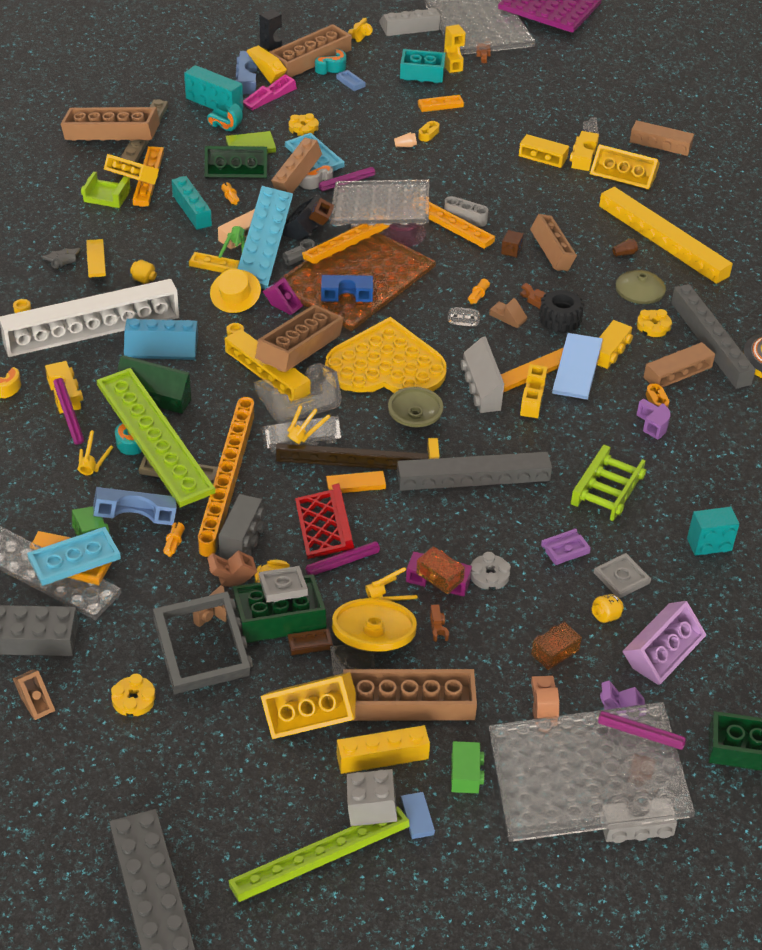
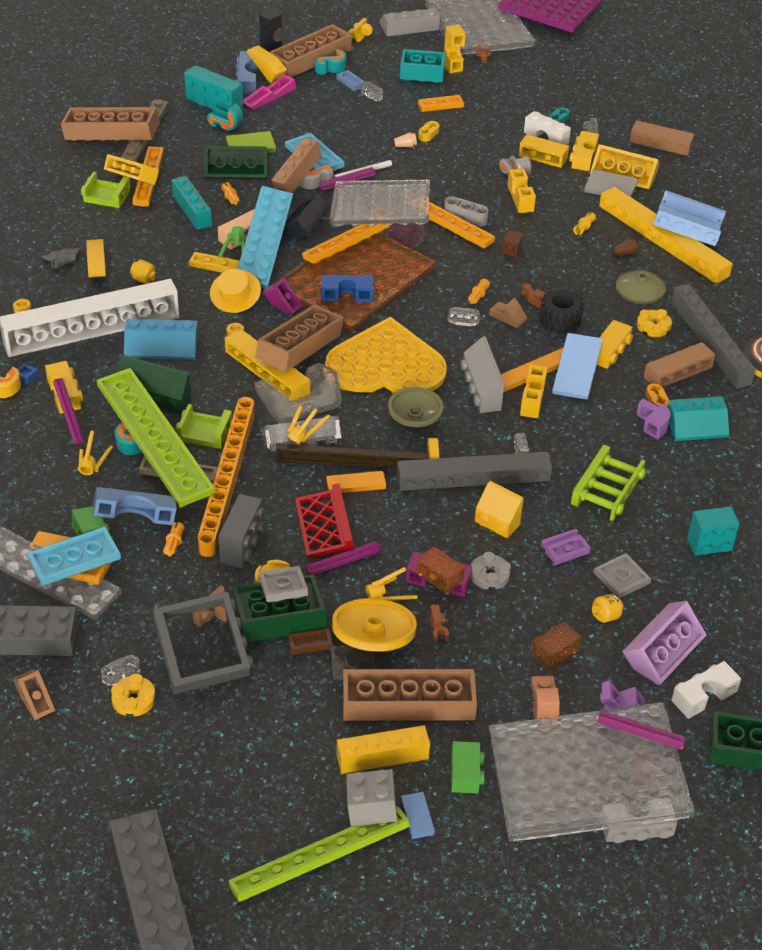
(27, 373): none -> blue tile
(120, 669): none -> clear beam
(204, 428): none -> lime panel
(233, 571): nougat brick -> none
(295, 255): dark grey piece -> none
(303, 124): yellow plate -> none
(310, 705): yellow slope -> none
(321, 211): reddish brown brick -> none
(372, 91): none -> clear beam
(376, 166): none -> white bar
(499, 510): none -> yellow slope
(513, 163): none -> light grey animal
(520, 443): none -> clear beam
(522, 194): none -> yellow arch
(537, 123): none -> white arch
(553, 242): medium nougat brick -> none
(560, 115): none -> teal beam
(584, 223): none -> yellow pin
(601, 181): none -> light grey tile
(690, 218): none -> light blue panel
(691, 695): none -> white arch
(698, 418): none -> teal slope

